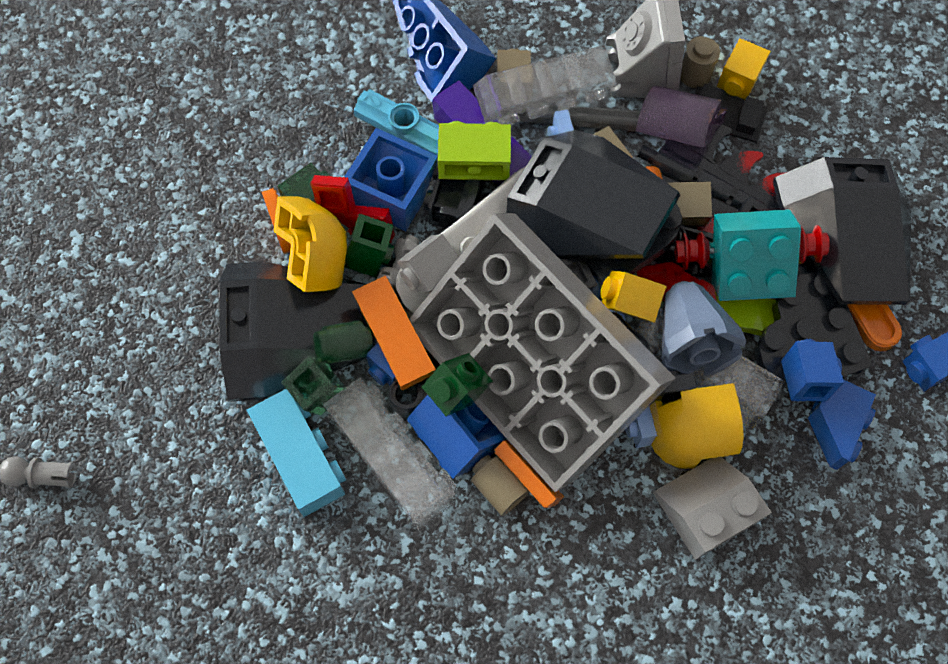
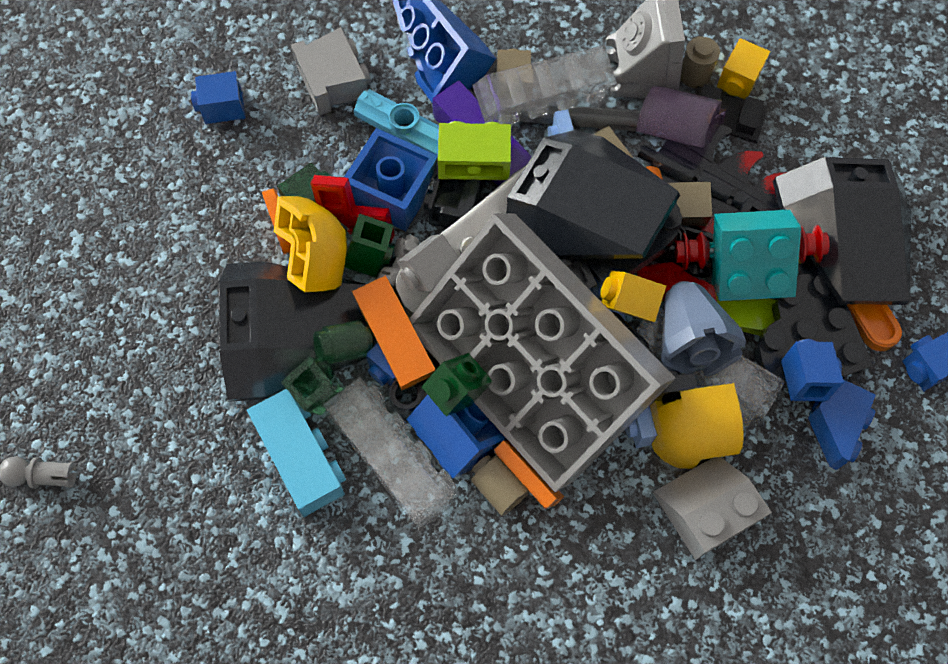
(218, 97): none -> blue brick
(331, 70): none -> light grey hips

